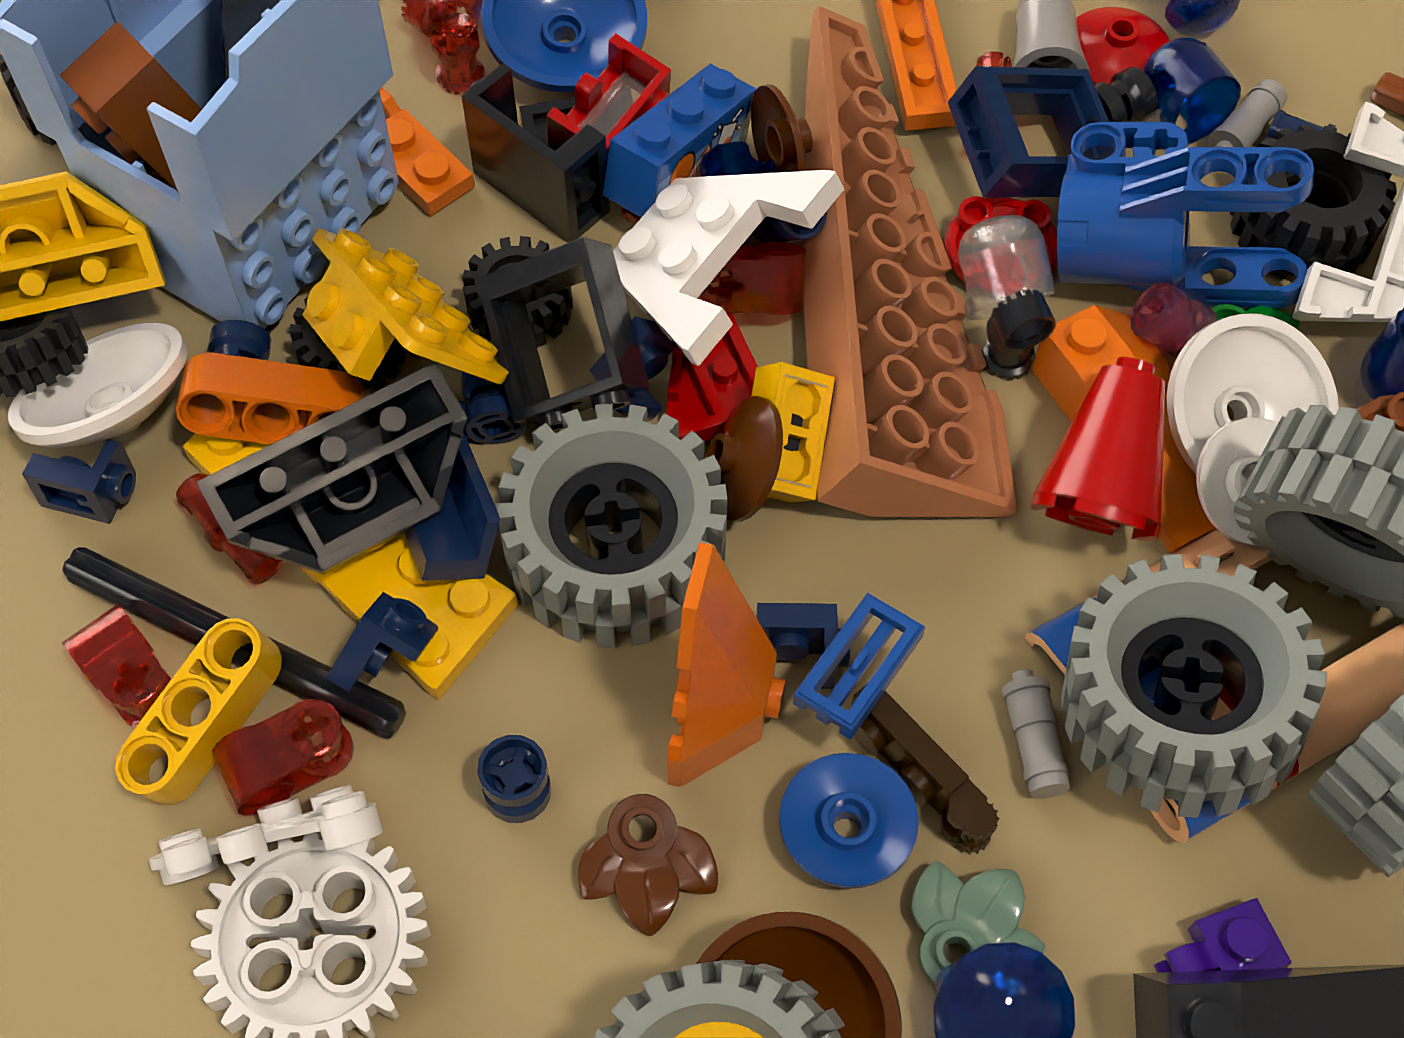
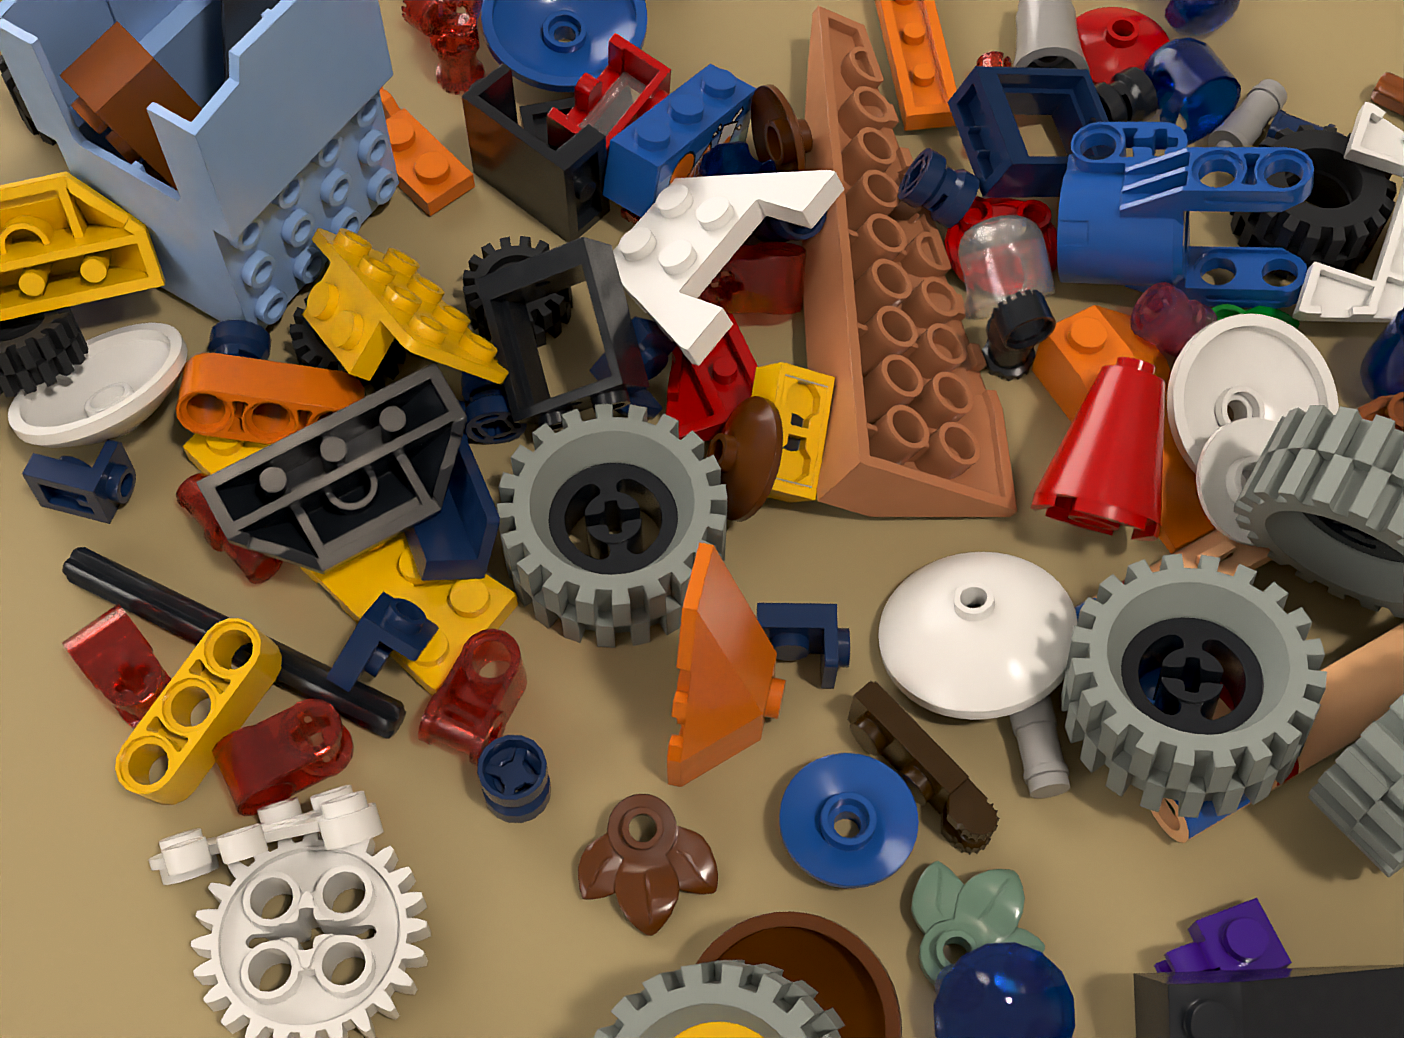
(473, 708): none -> clear red piece
(830, 708): blue tile -> none
(938, 188): none -> dark blue wheel
(983, 657): none -> white dish

